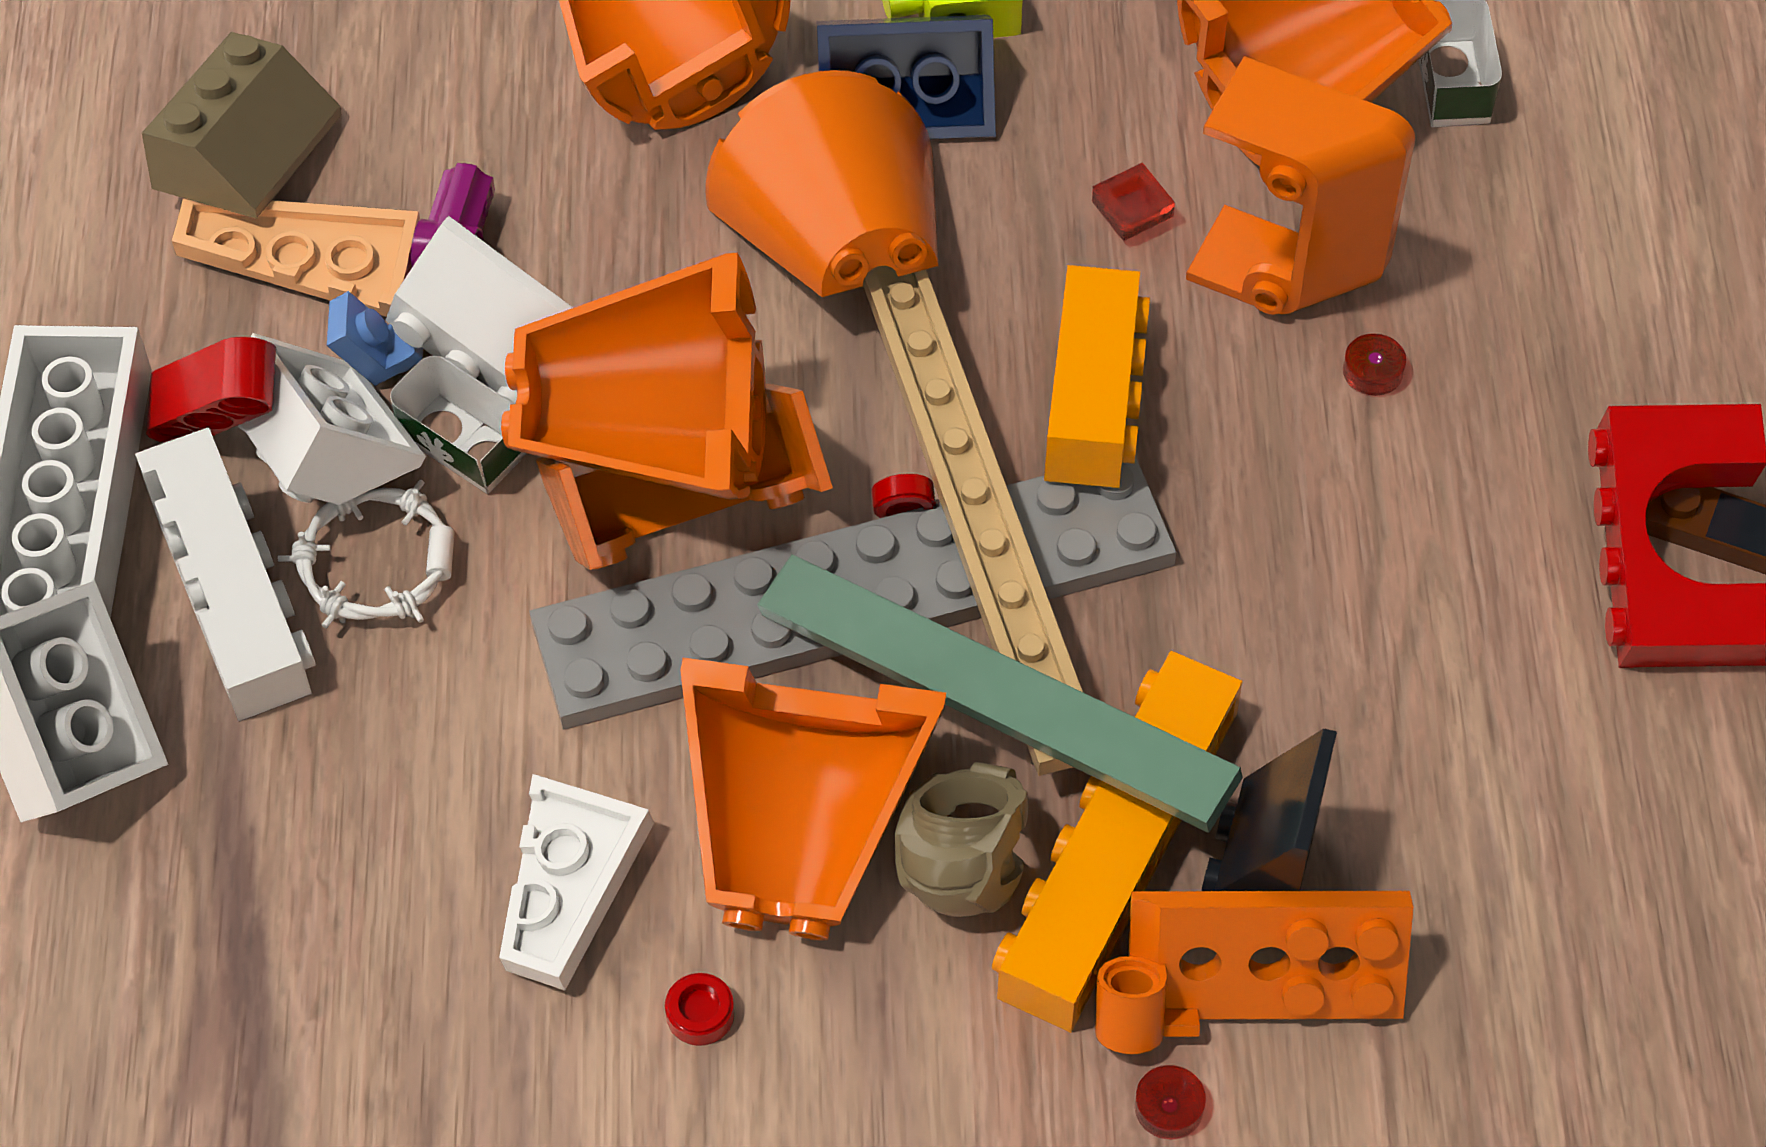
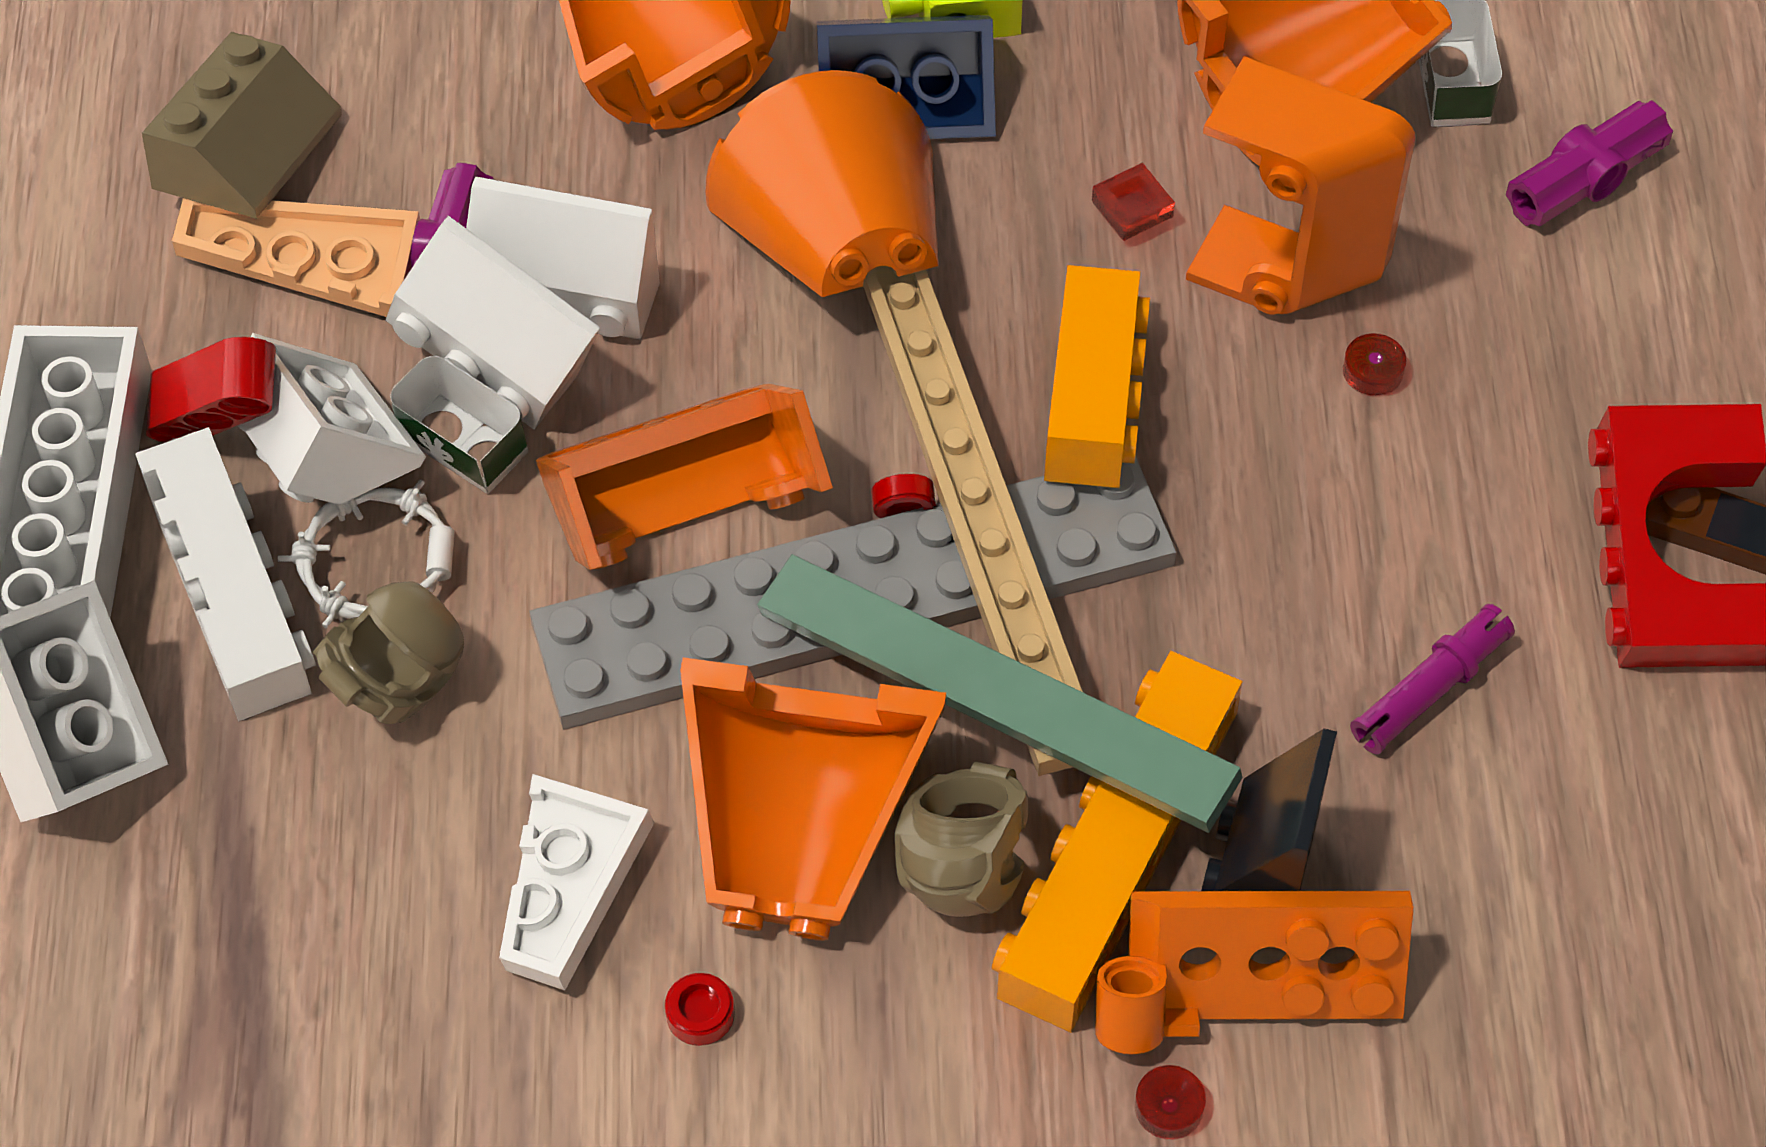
(366, 341): medium blue bracket -> none
(392, 653): none -> dark tan helmet
(577, 246): none -> white slope
(648, 382): orange cone -> none
(1451, 661): none -> magenta pin
(1589, 163): none -> magenta piece

